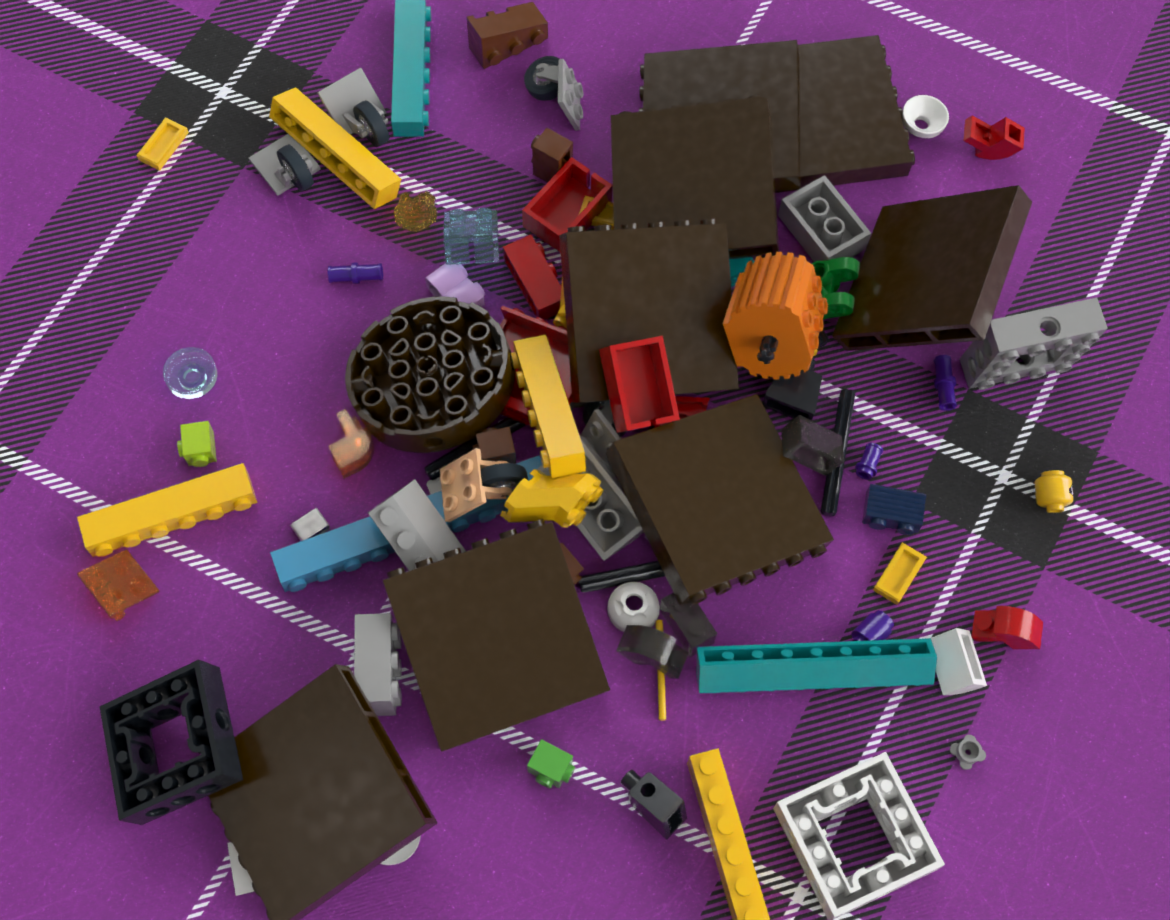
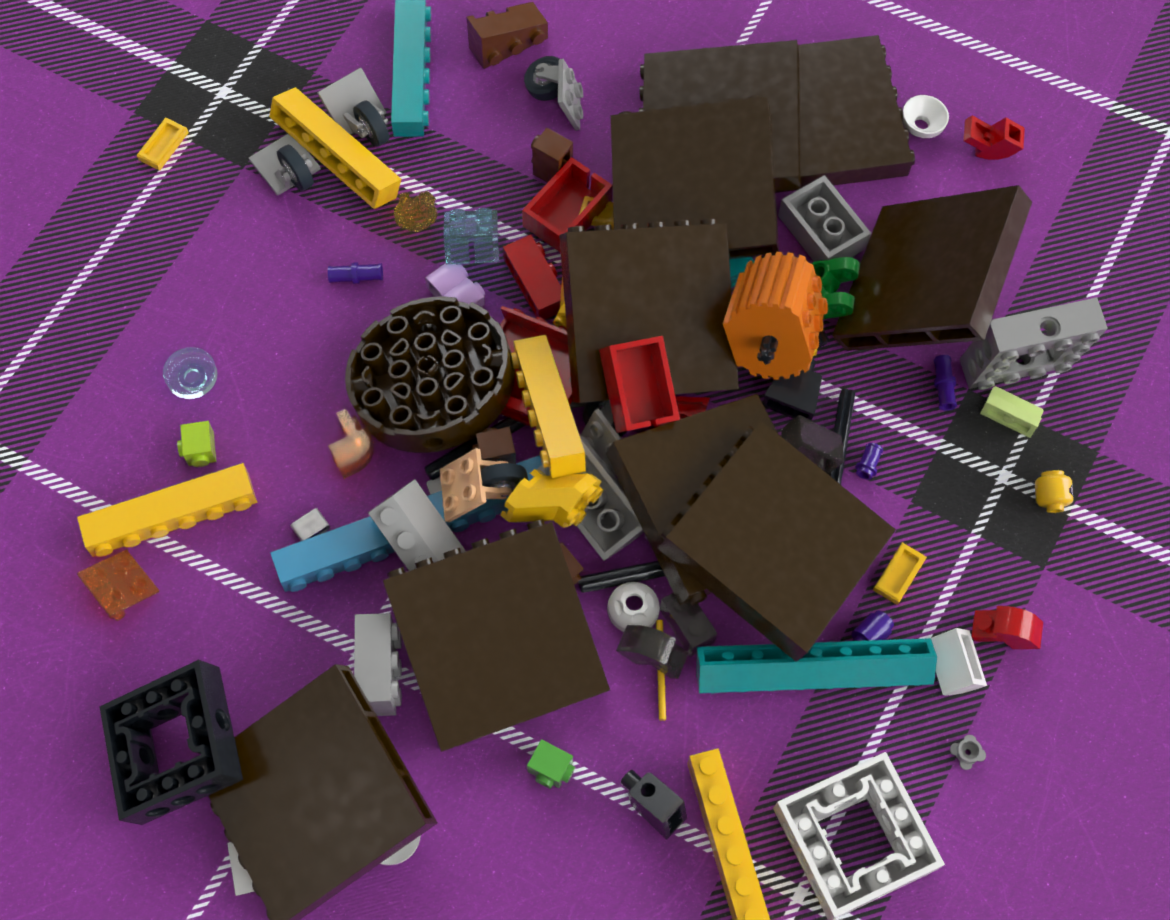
(776, 540): none -> dark brown brick
(894, 509): dark blue brick -> none
(1012, 411): none -> yellowish green panel

